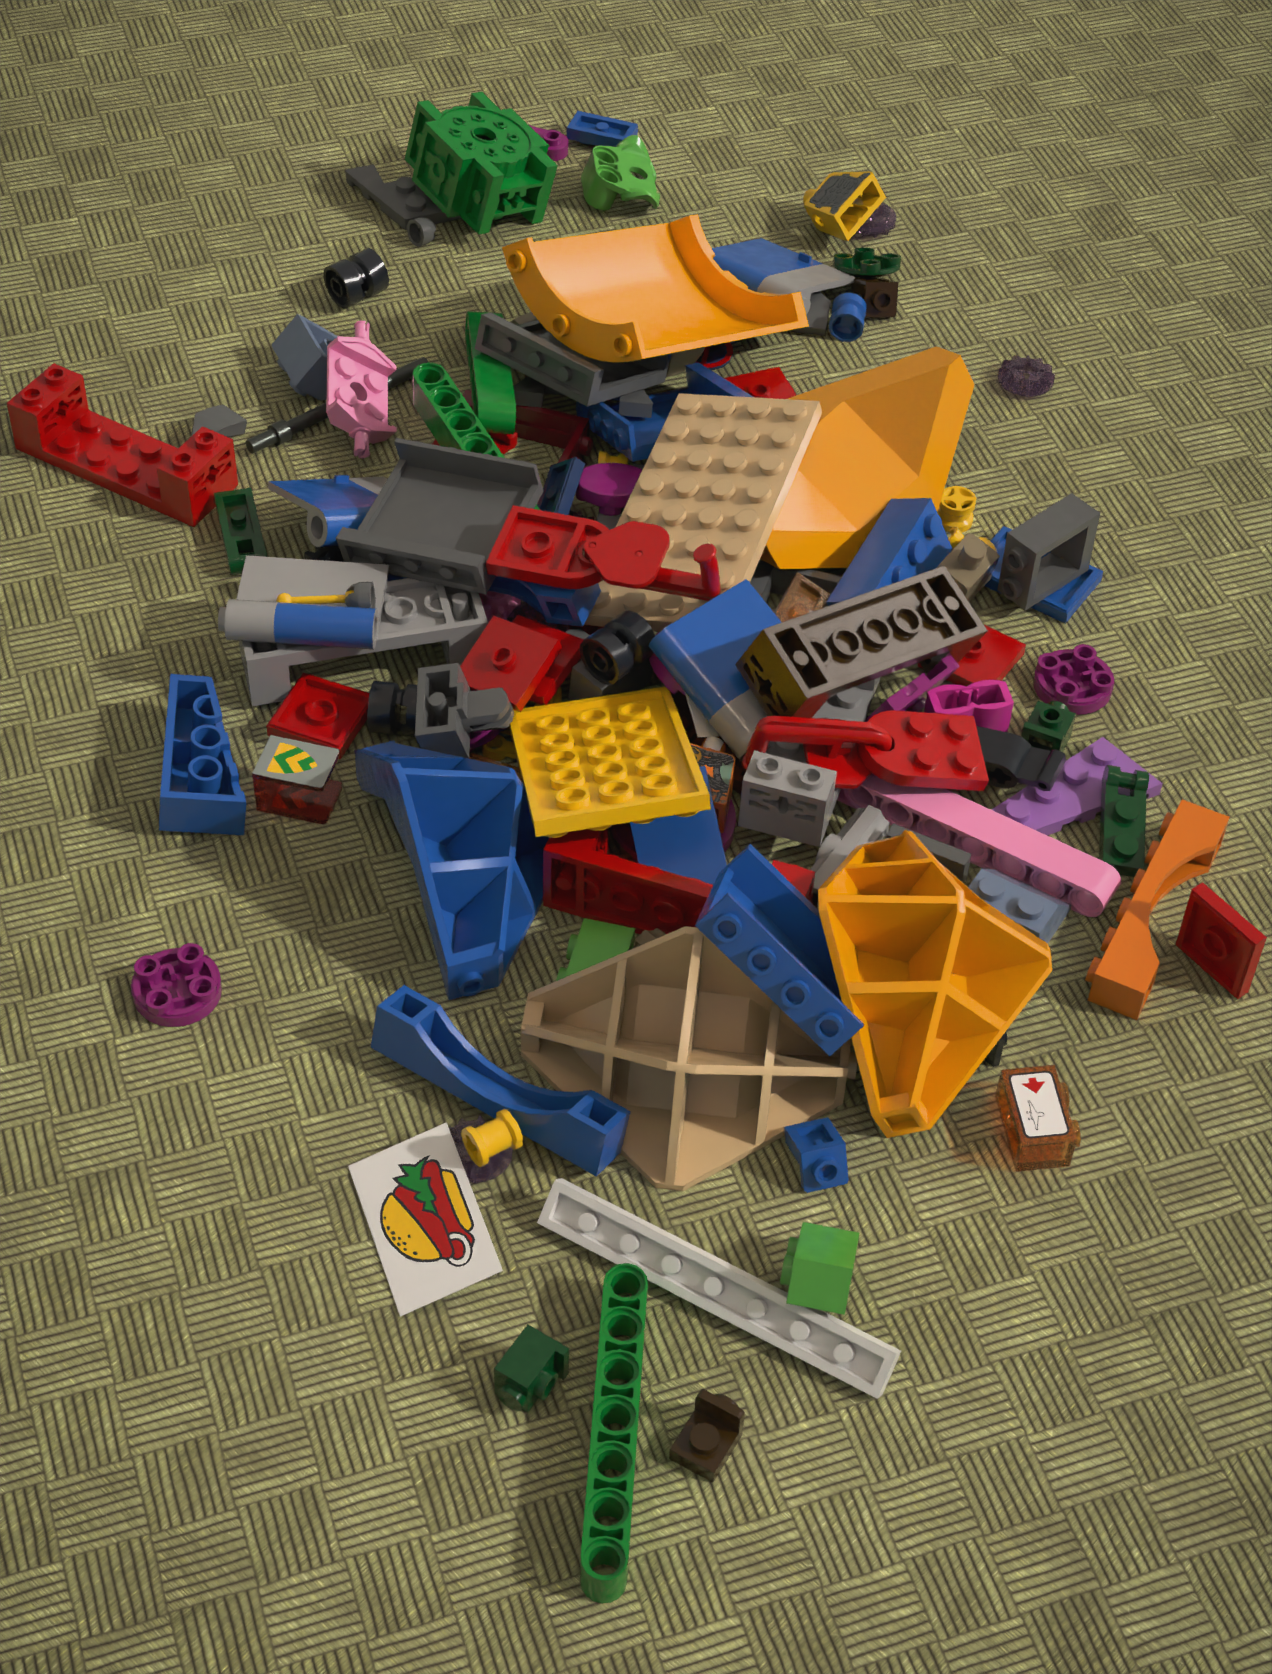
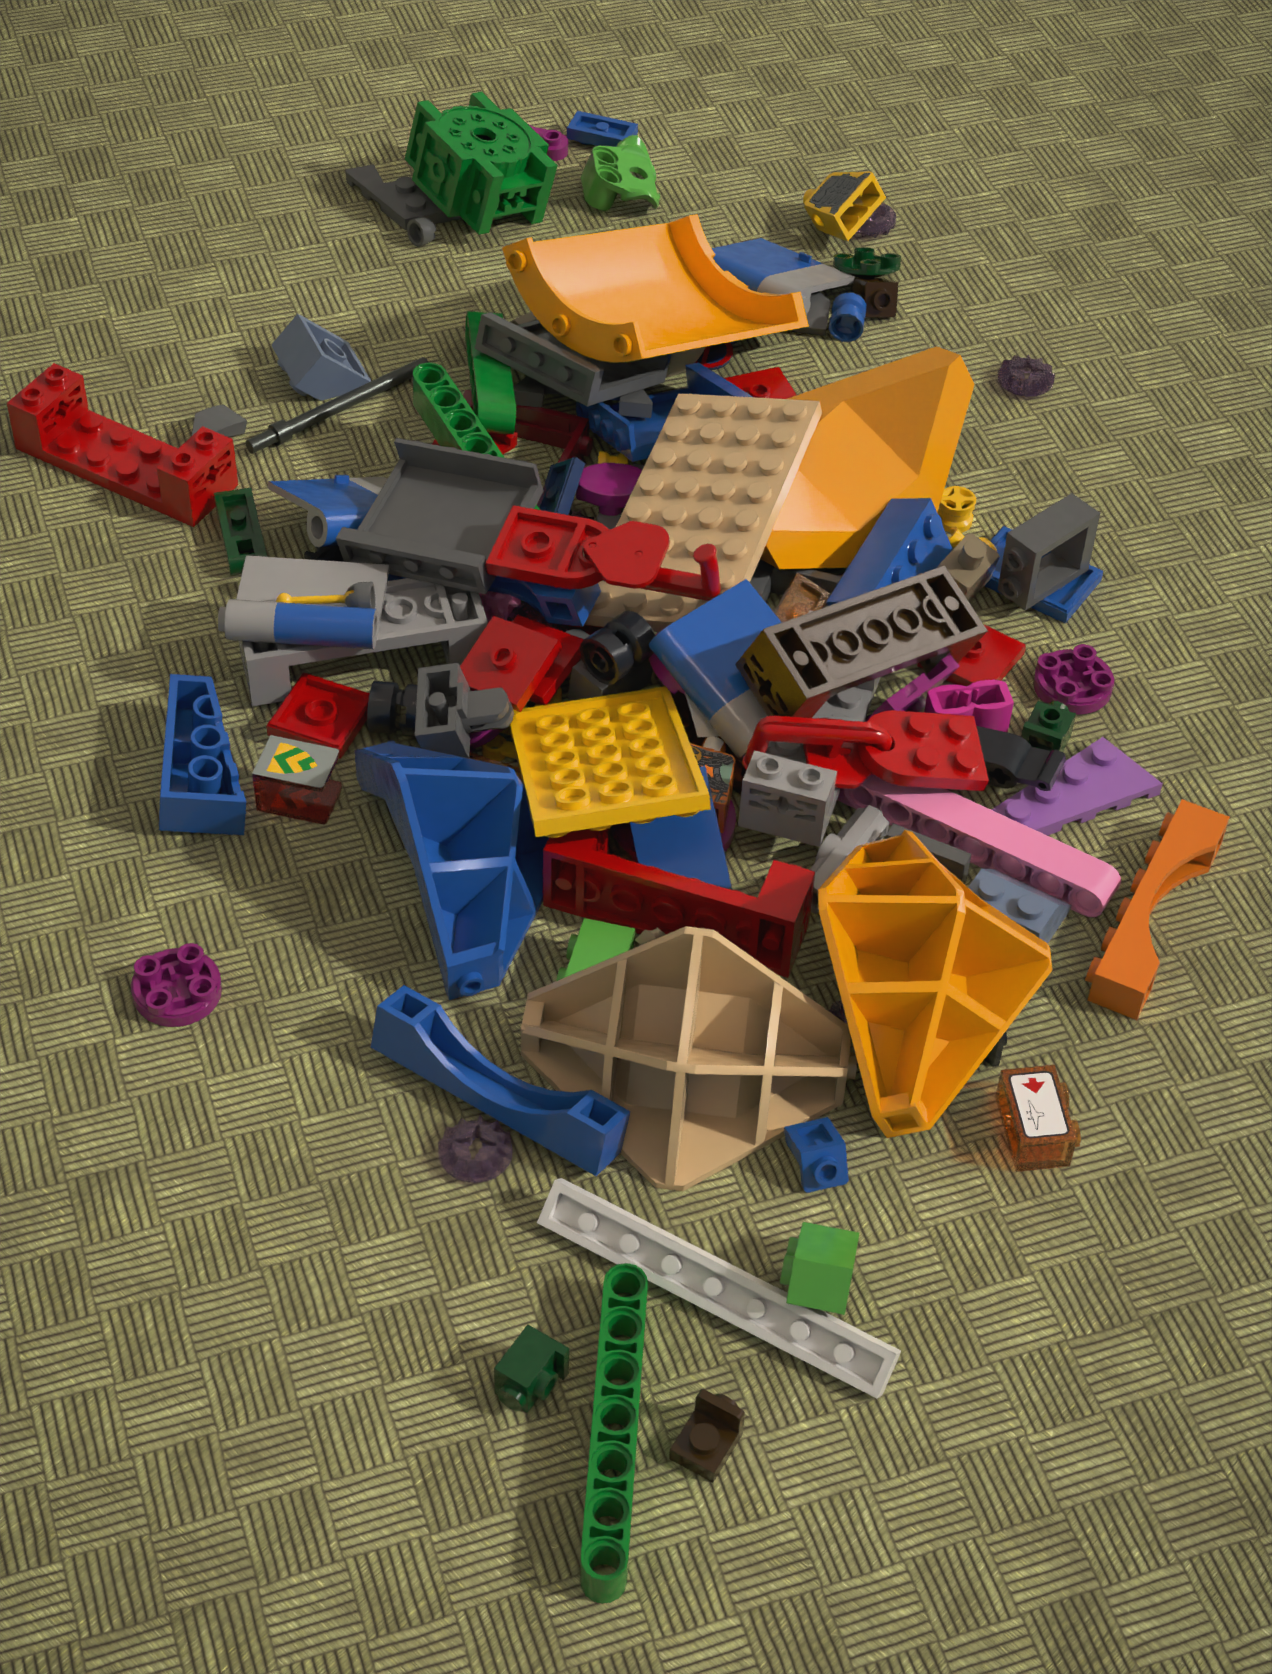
(356, 278): black wheel -> none
(360, 372): bright pink plate -> none
(424, 1219): sticker -> none
(492, 1137): yellow bush -> none
(778, 945): blue panel -> none
(1123, 820): dark green plate -> none
(1220, 940): red plate -> none

